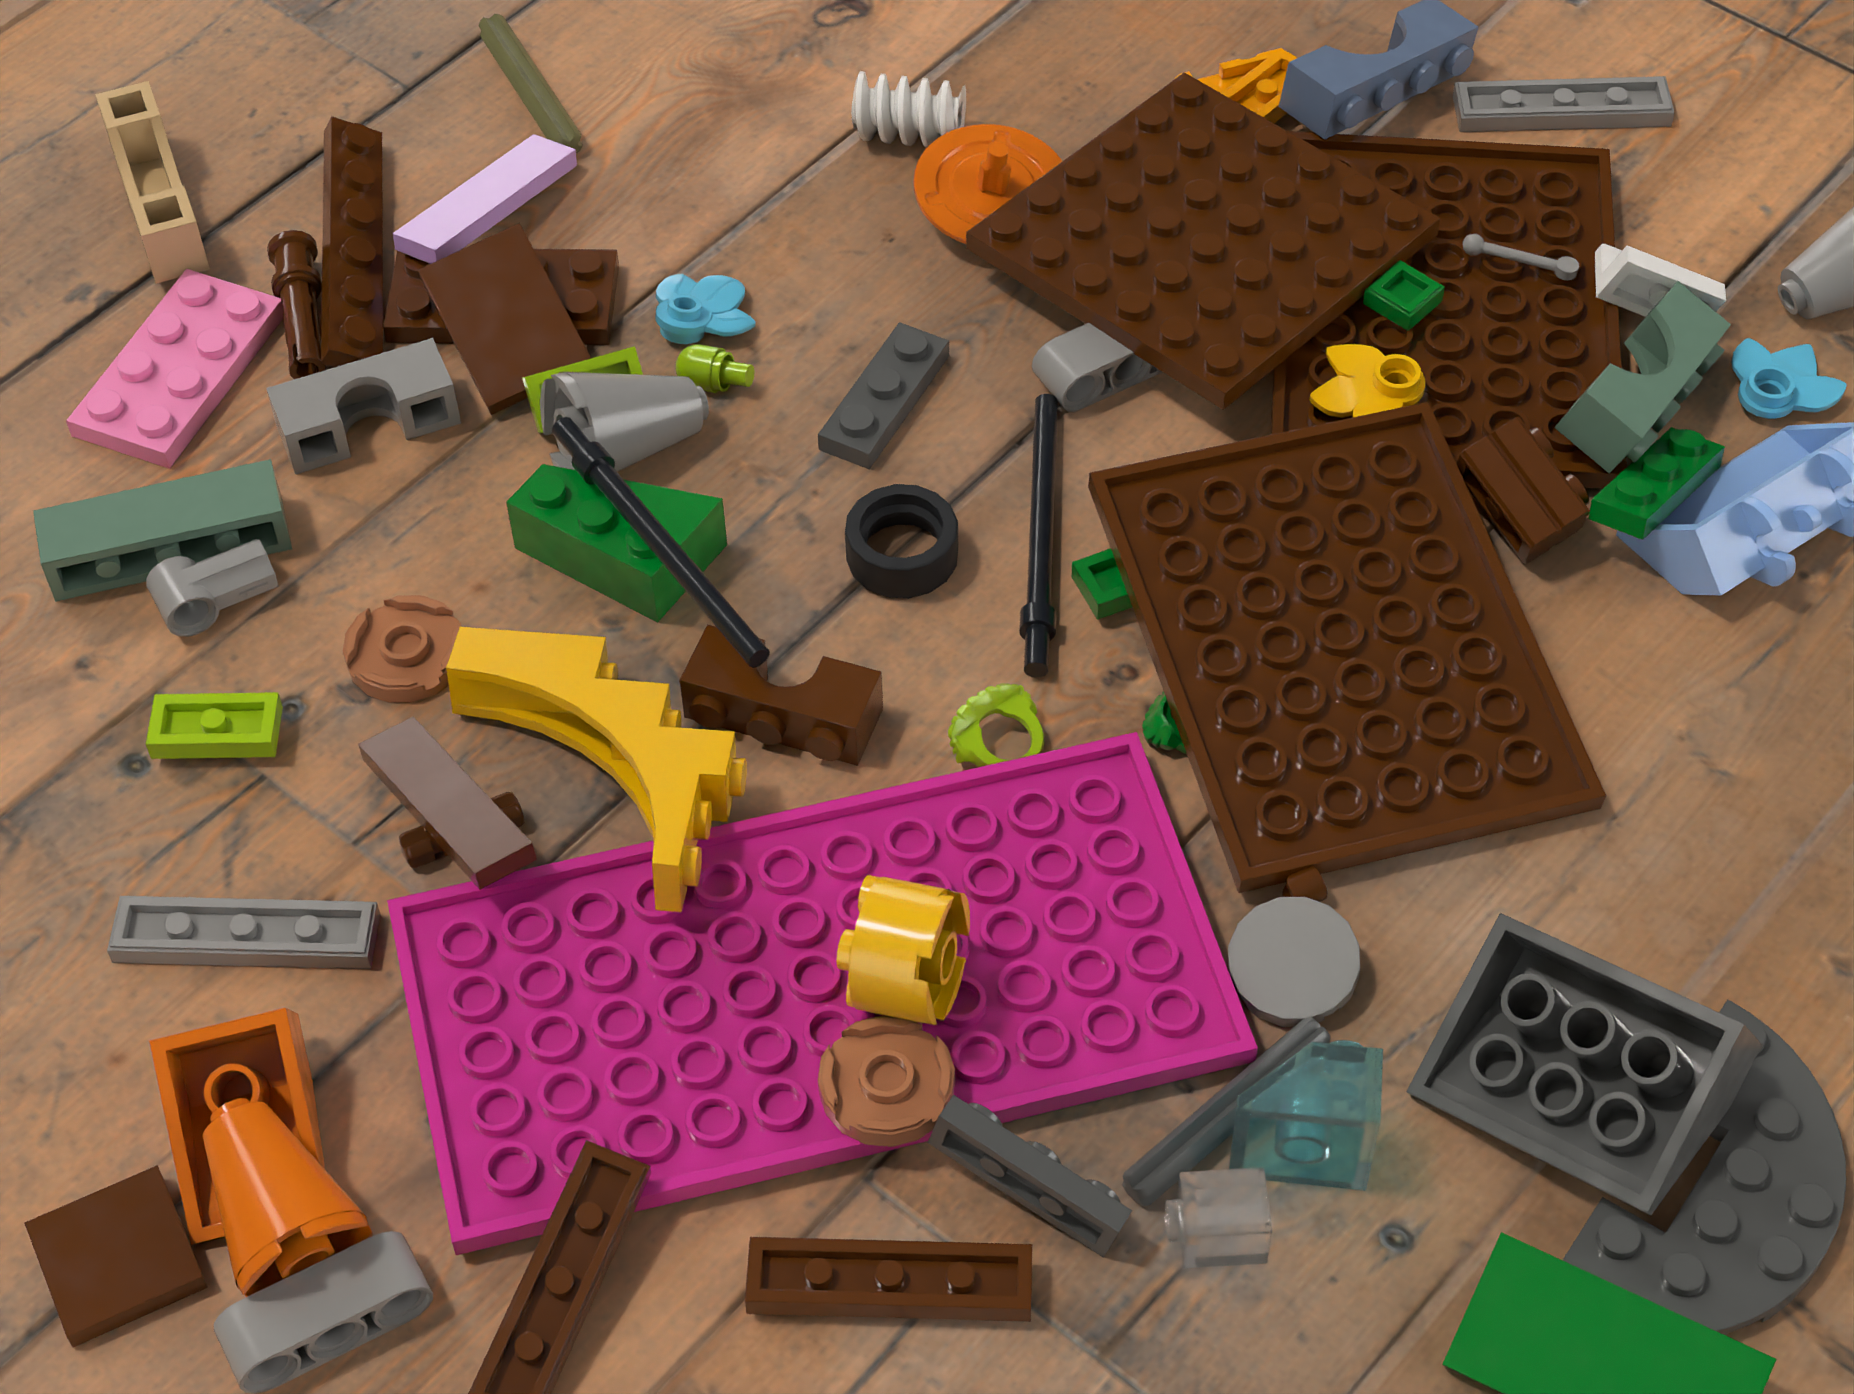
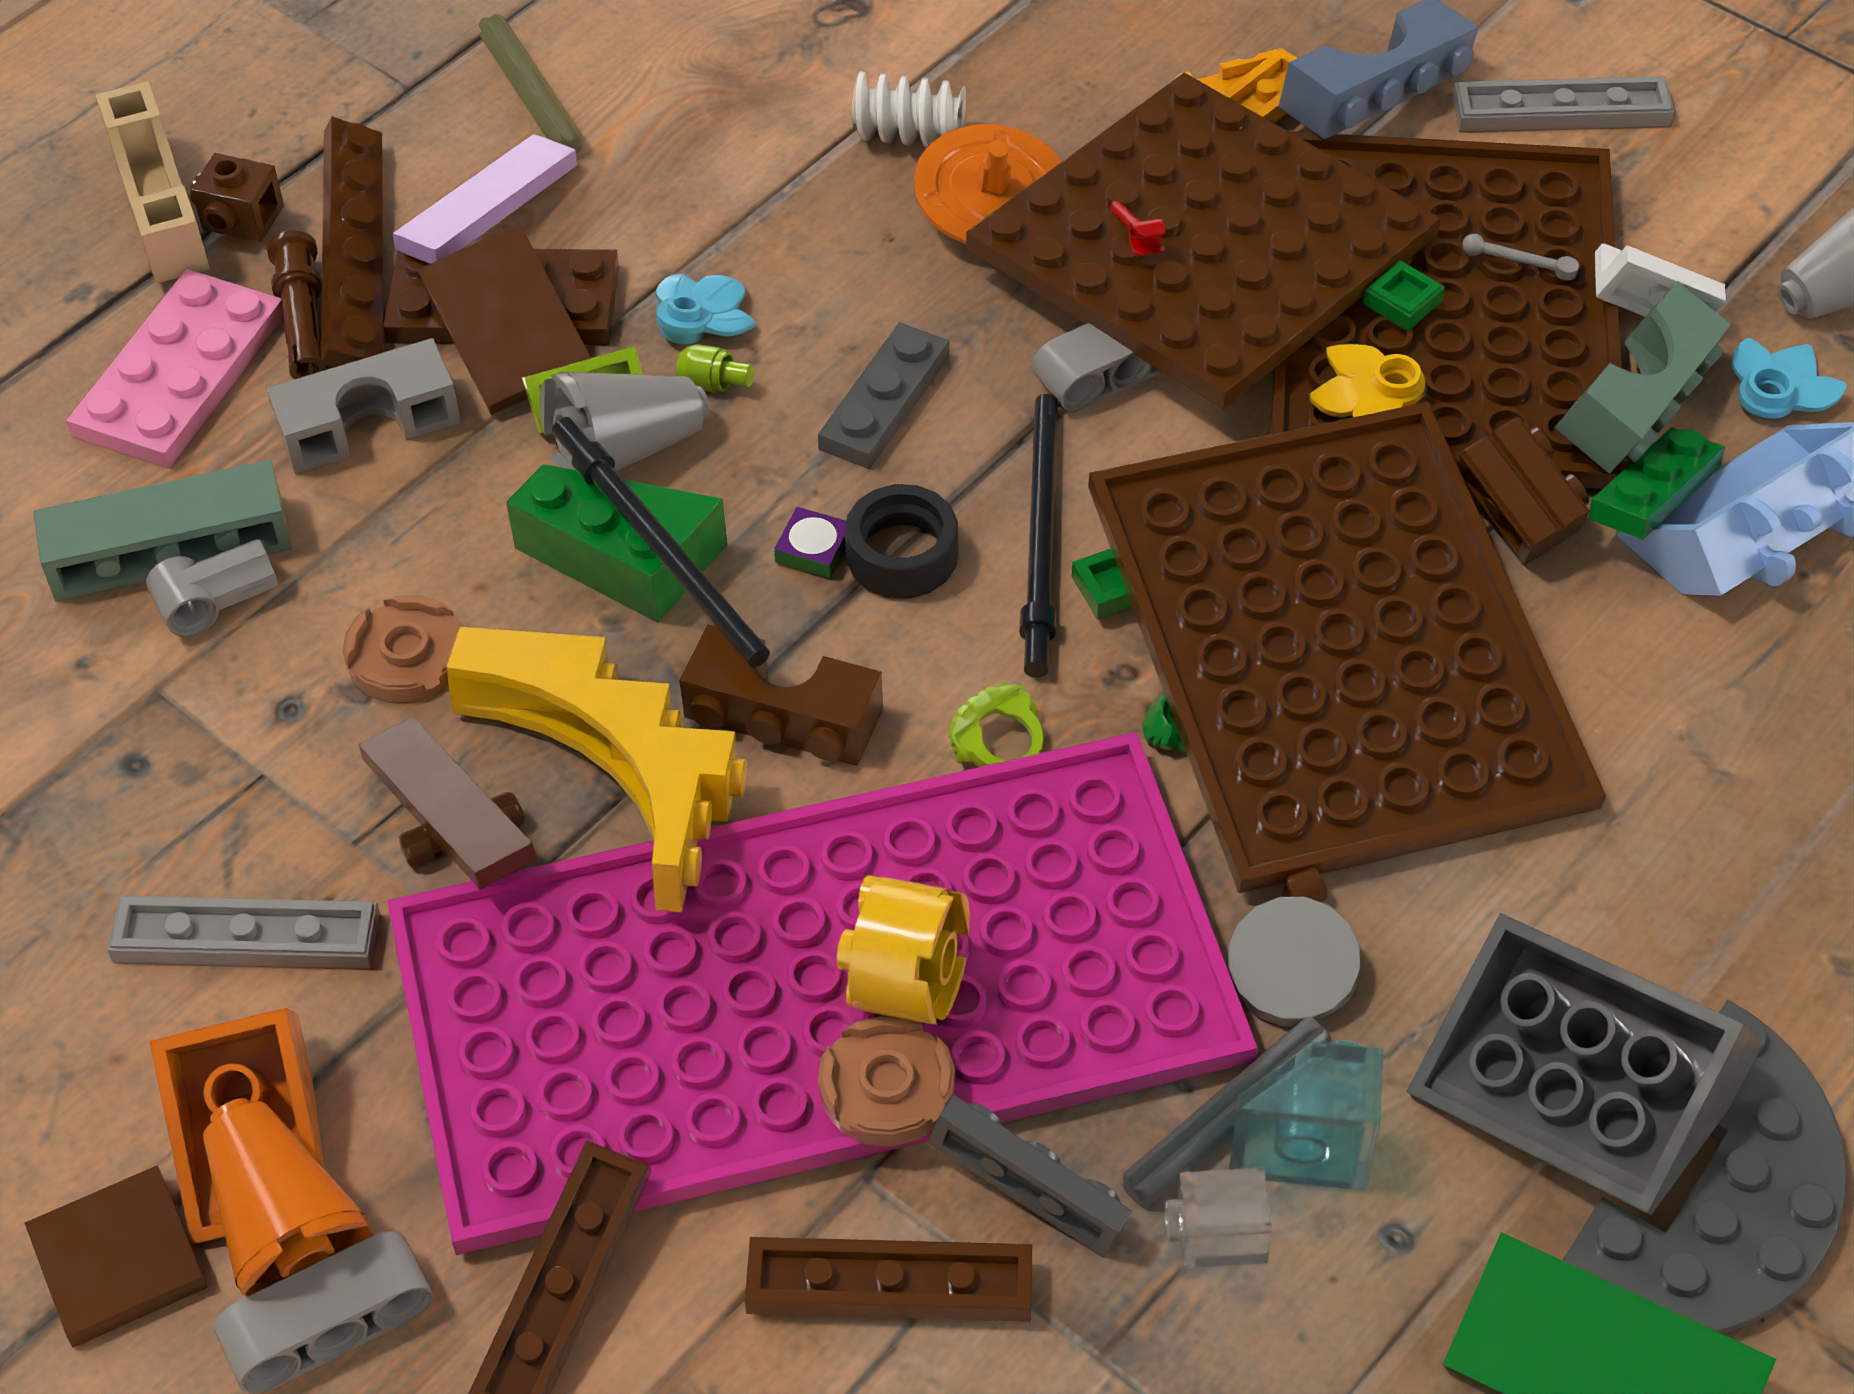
(214, 725): lime plate -> none
(237, 197): none -> reddish brown brick
(811, 542): none -> tile
(1143, 235): none -> red hand

